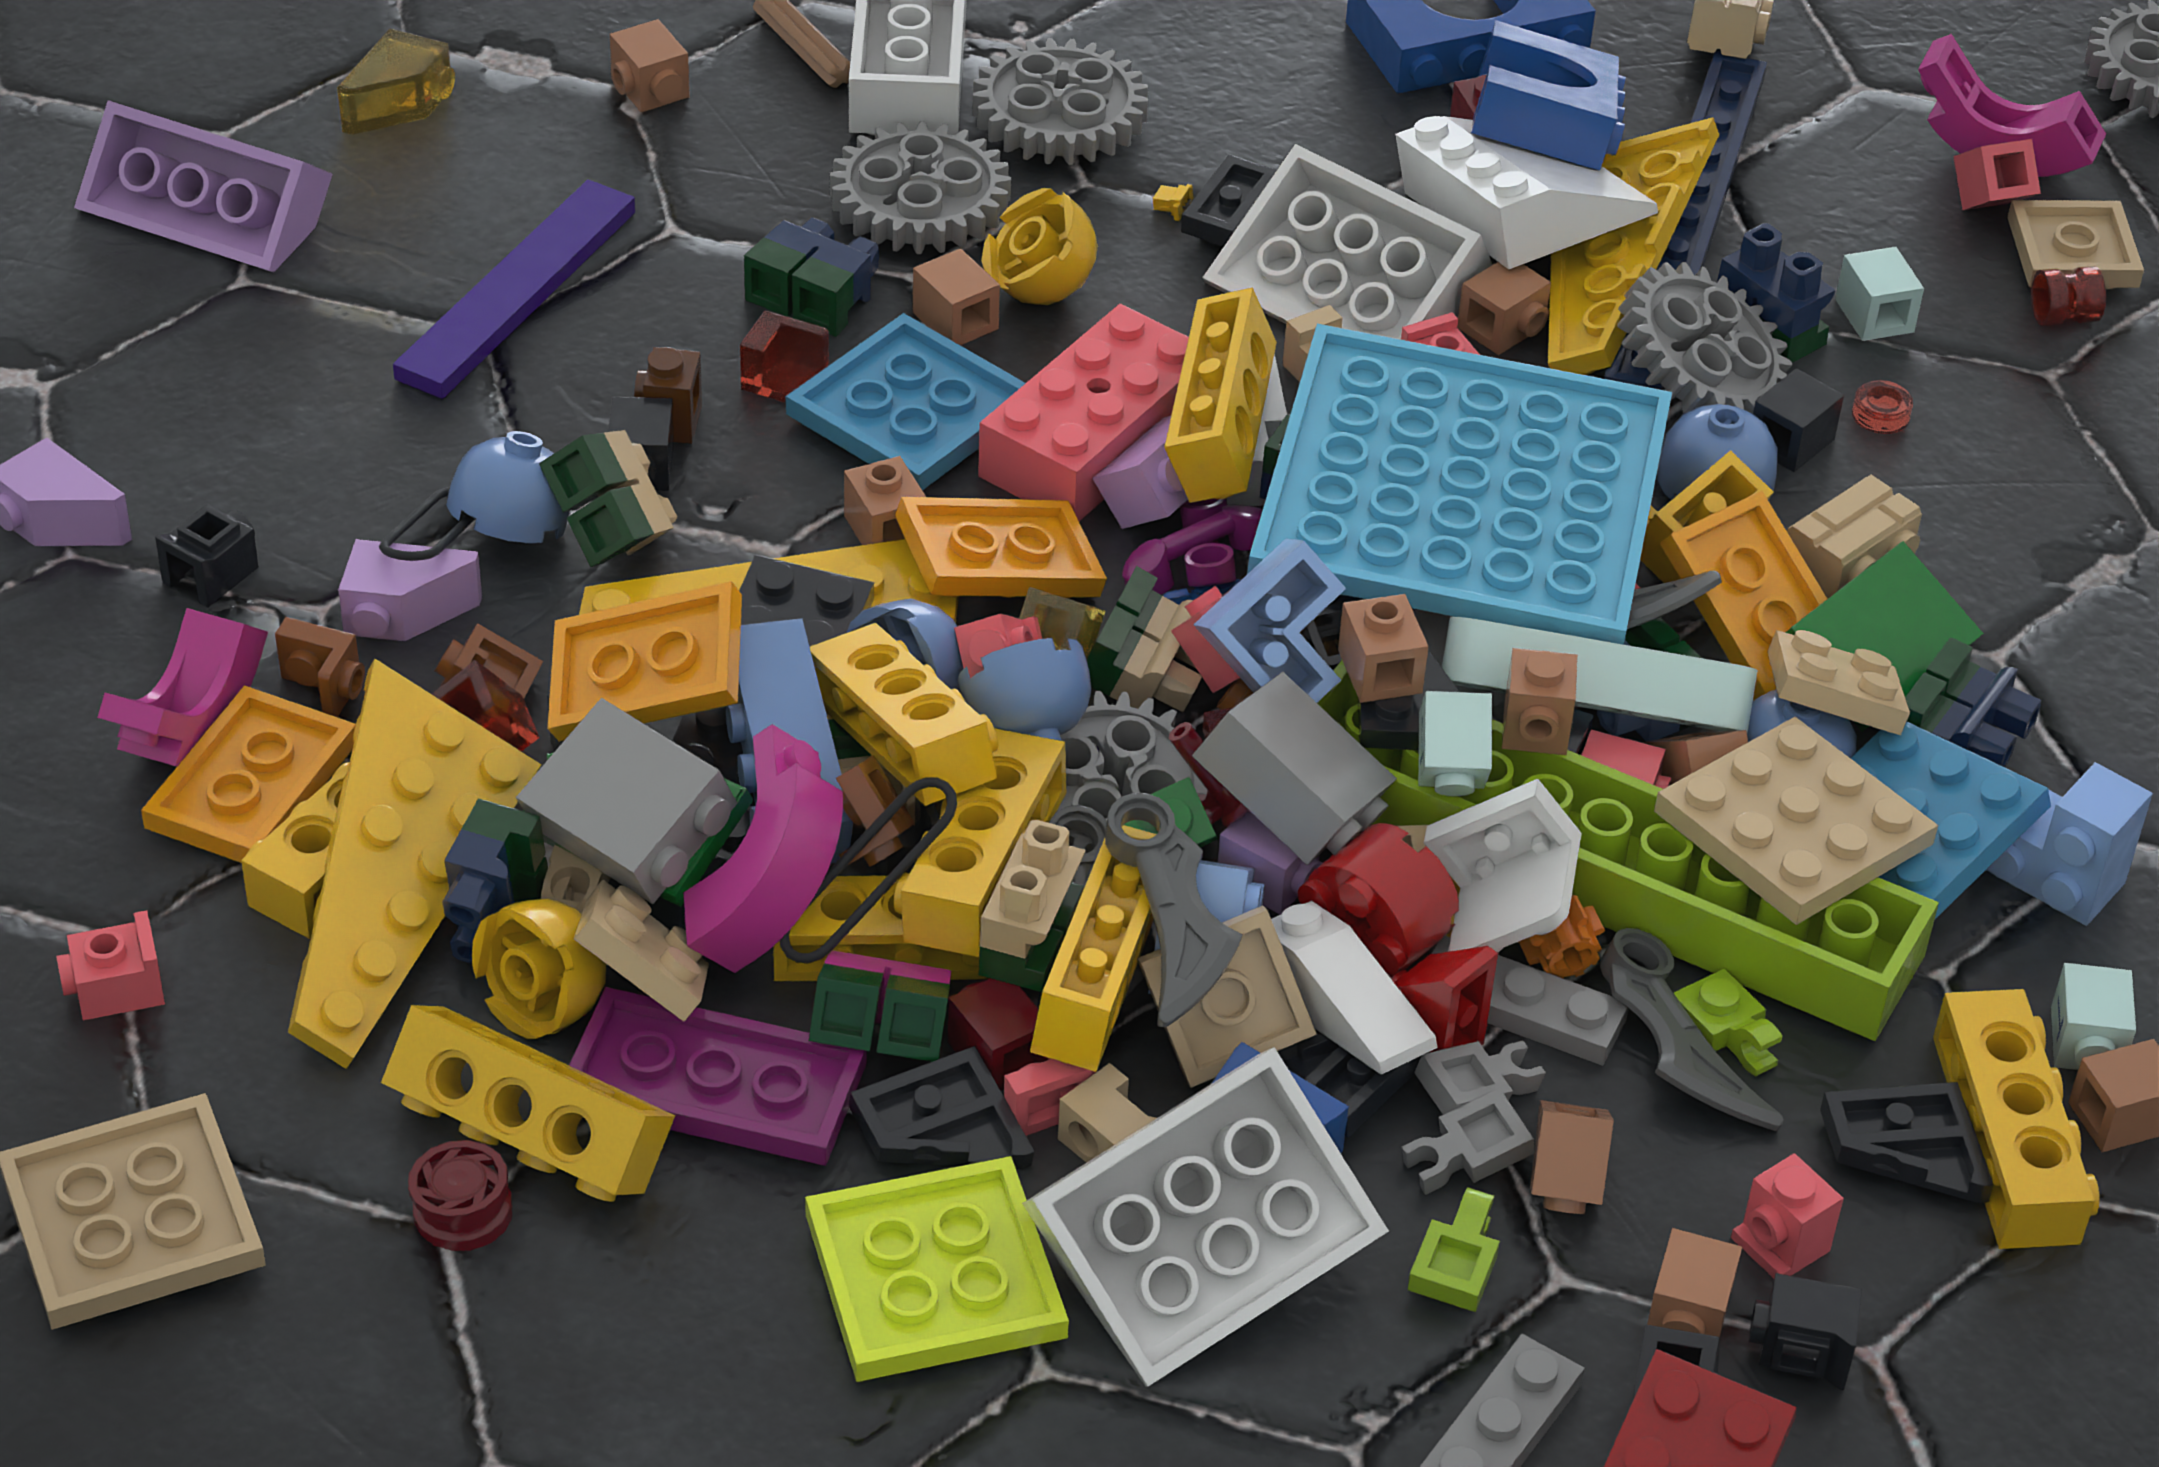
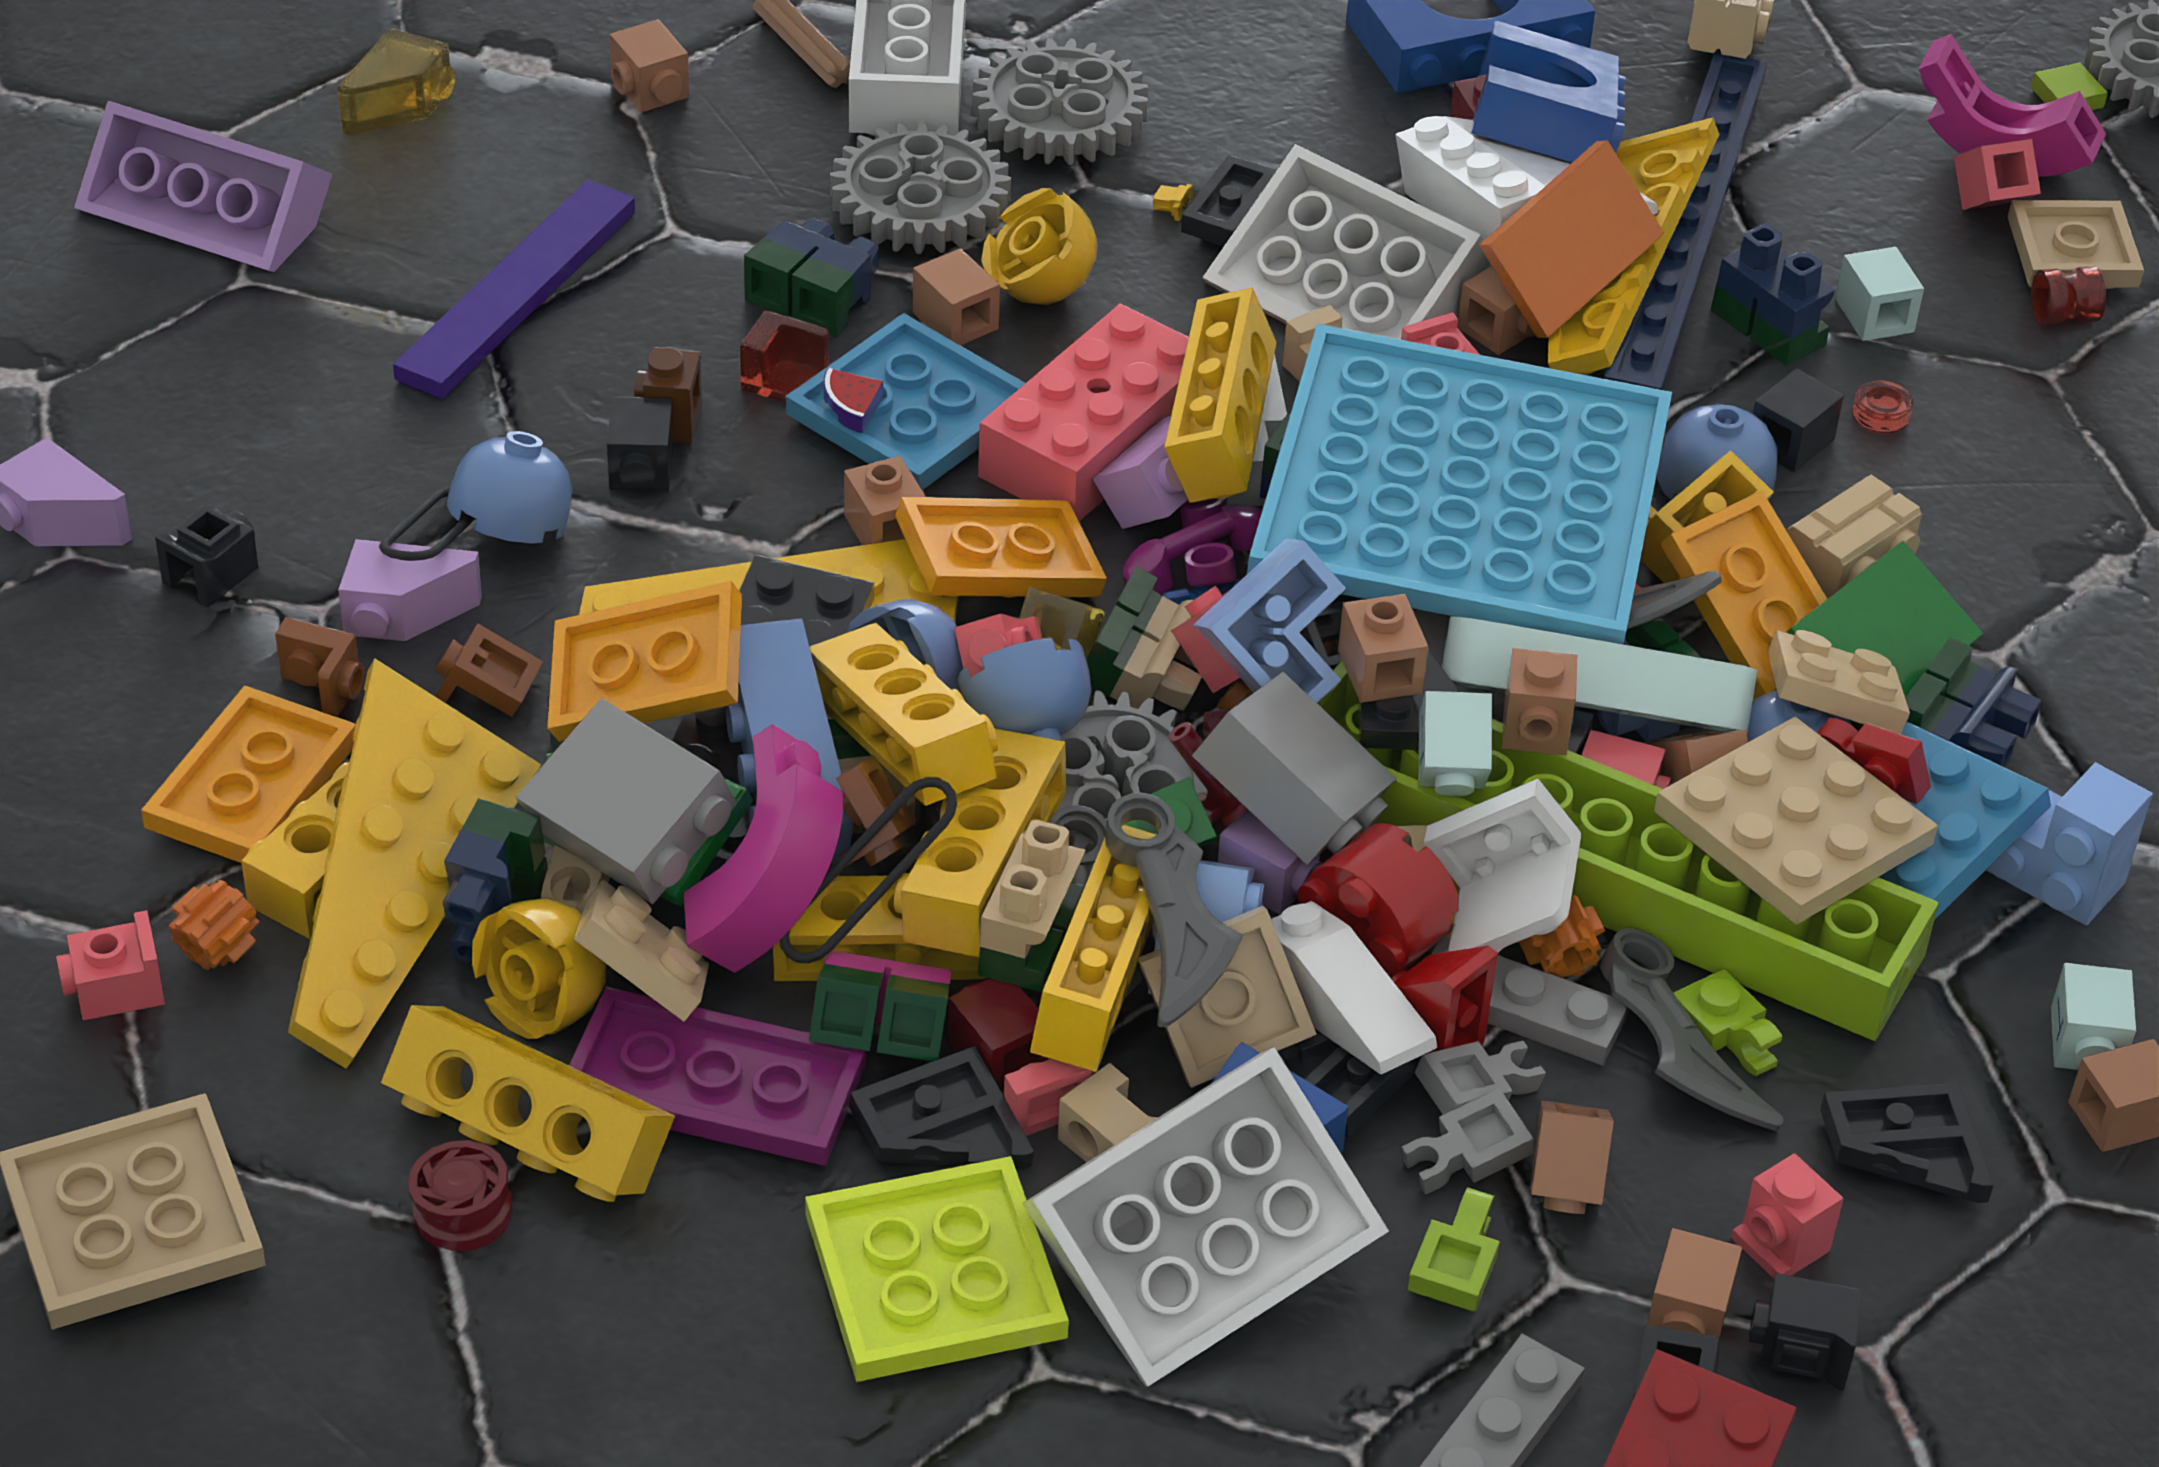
(202, 678): dark pink arch -> none
(214, 925): none -> orange gear
(490, 704): clear red panel -> none
(624, 503): dark green hips -> none
(852, 397): none -> tile
(1571, 239): none -> orange tile
(1701, 338): light grey gear -> none
(1885, 754): none -> red plate
(2019, 1118): yellow brick -> none
(2066, 80): none -> lime tile

